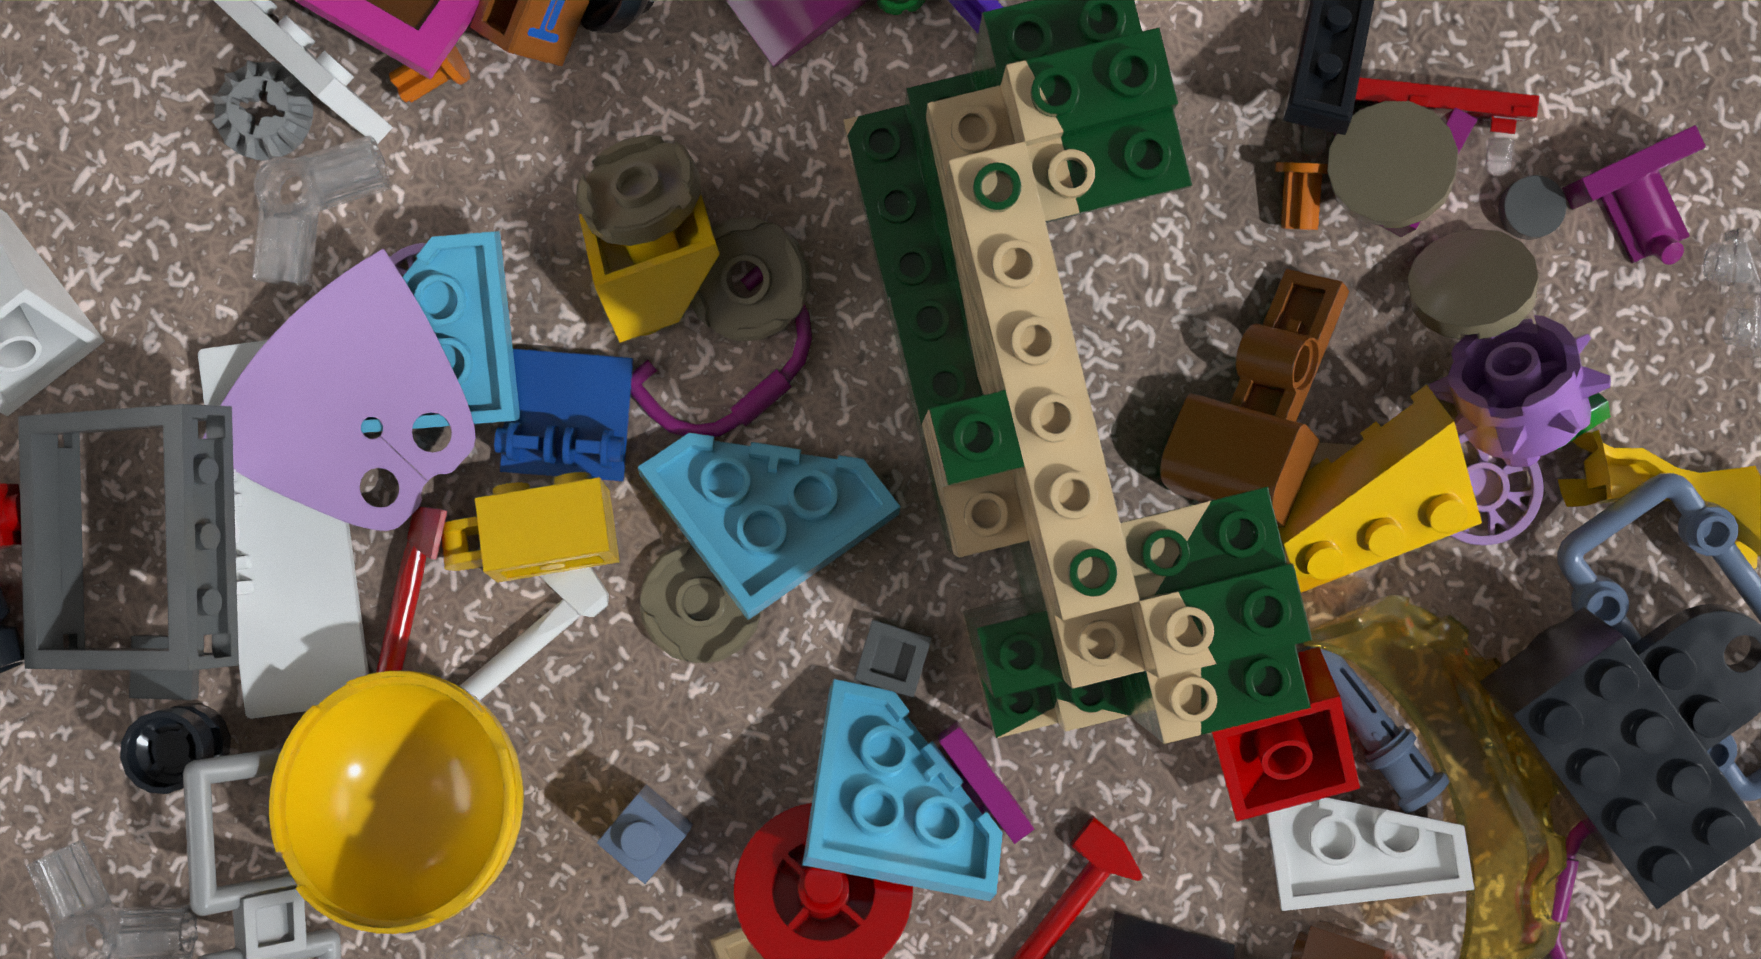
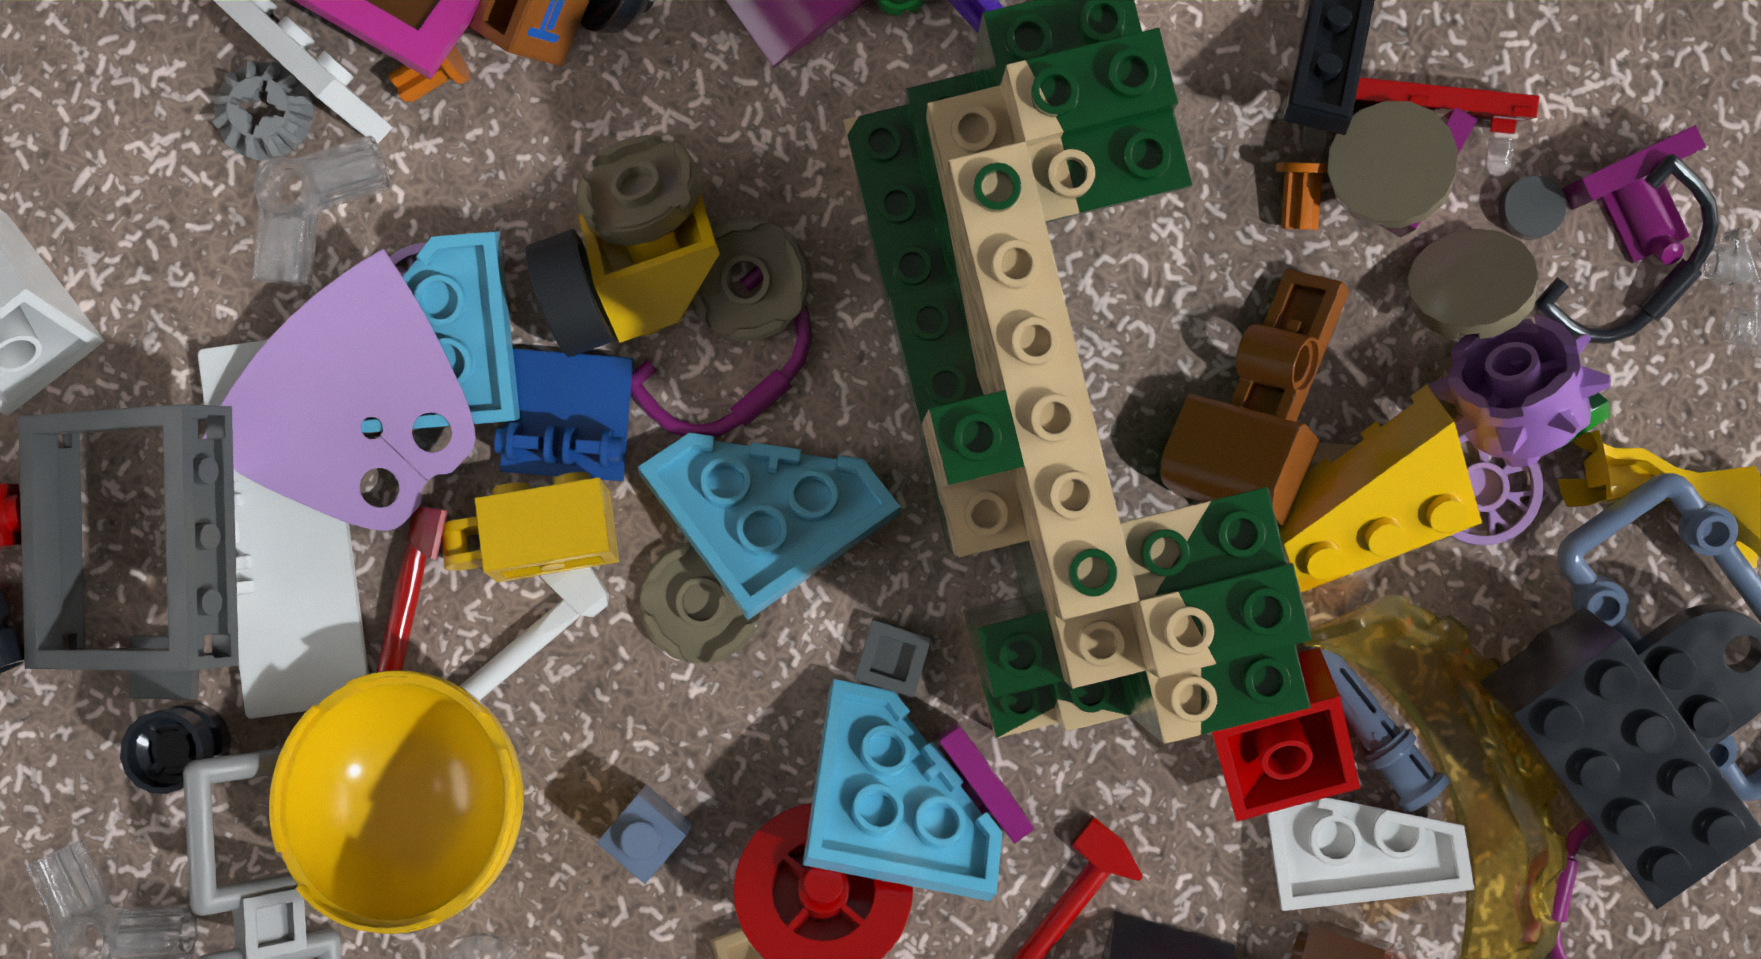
(567, 293): none -> black tyre
(1672, 286): none -> black piece

